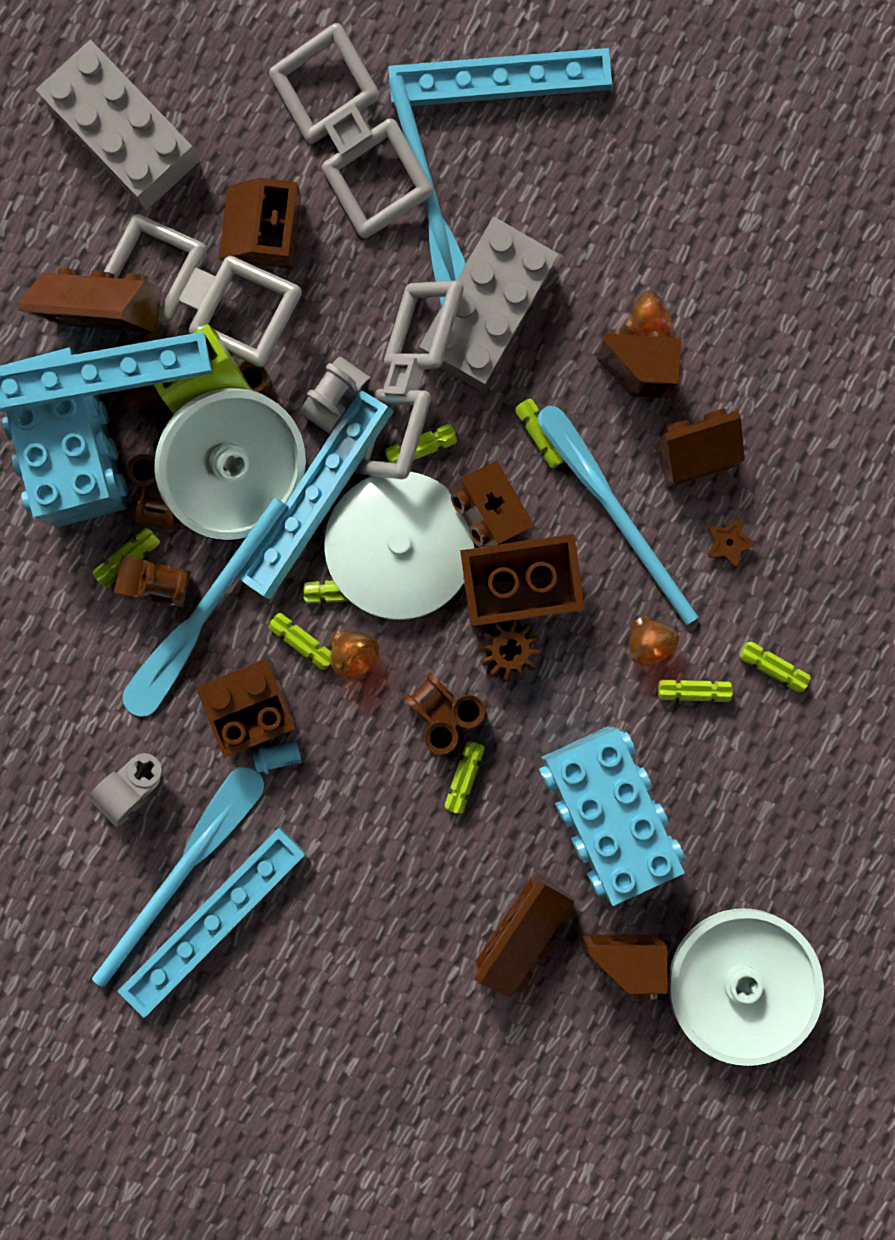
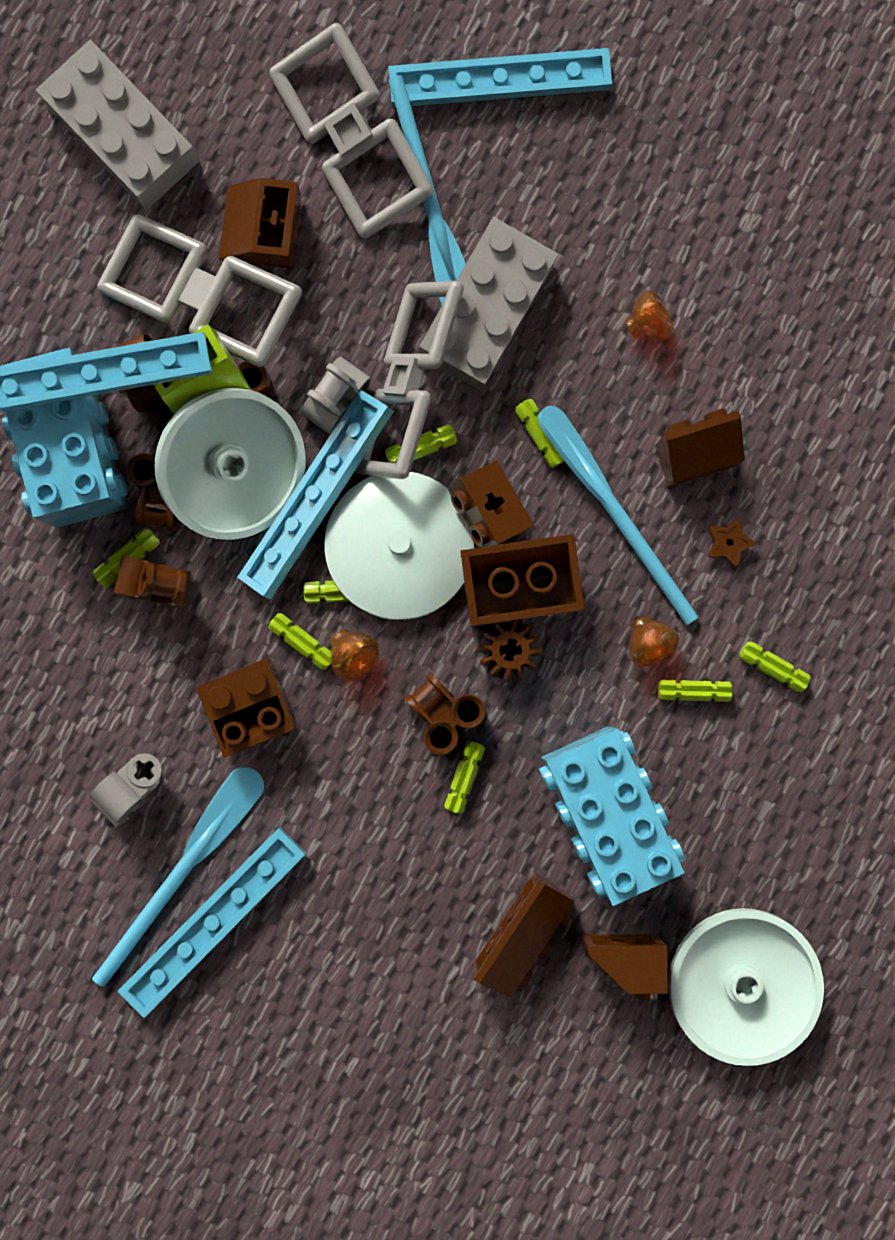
(94, 300): reddish brown slope -> none
(165, 664): medium azure piece -> none
(276, 756): medium azure pin -> none
(642, 363): reddish brown slope -> none

